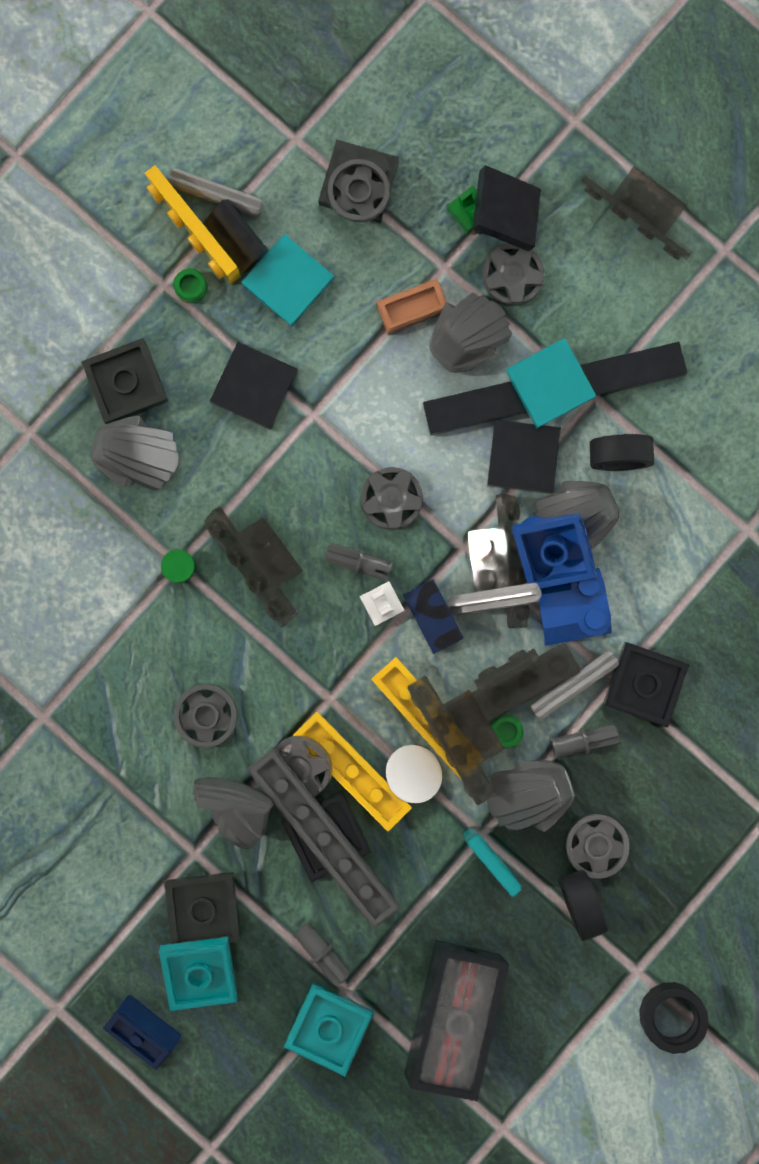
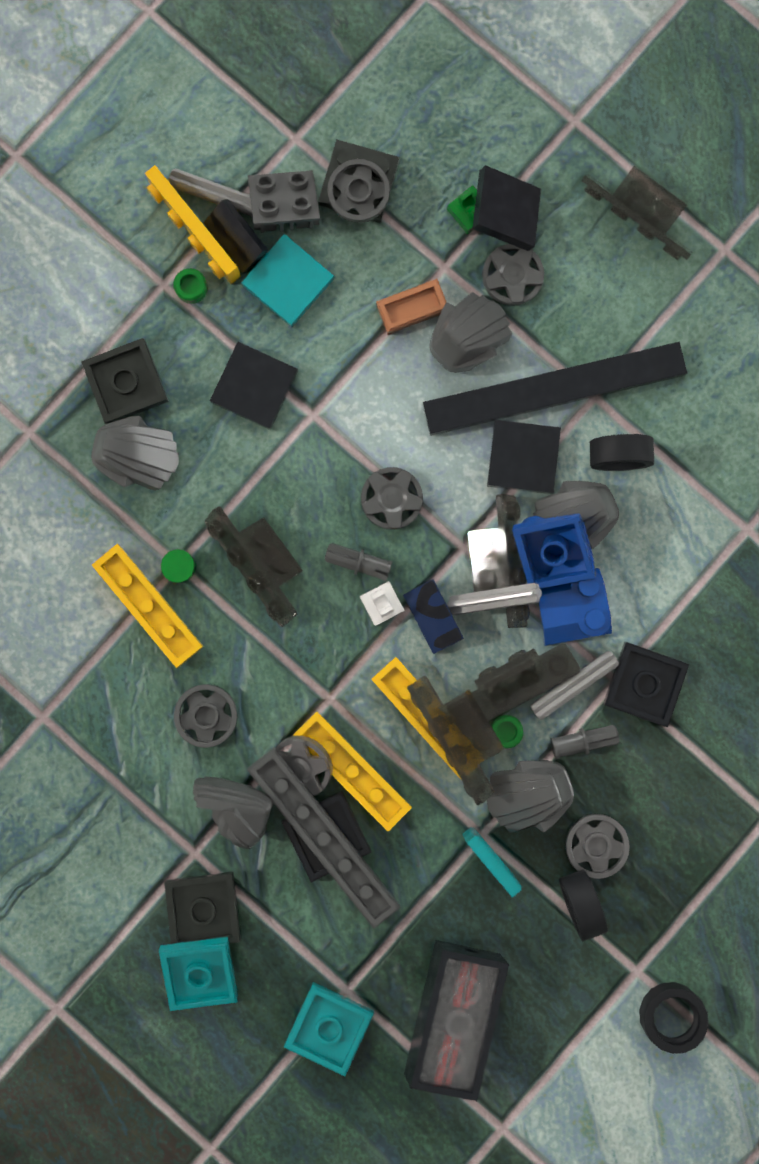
(142, 1032): dark blue slope -> none
(147, 605): none -> yellow plate
(283, 199): none -> dark grey hinge
(322, 954): dark grey axle -> none
(413, 774): white sticker -> none
(550, 383): teal tile -> none

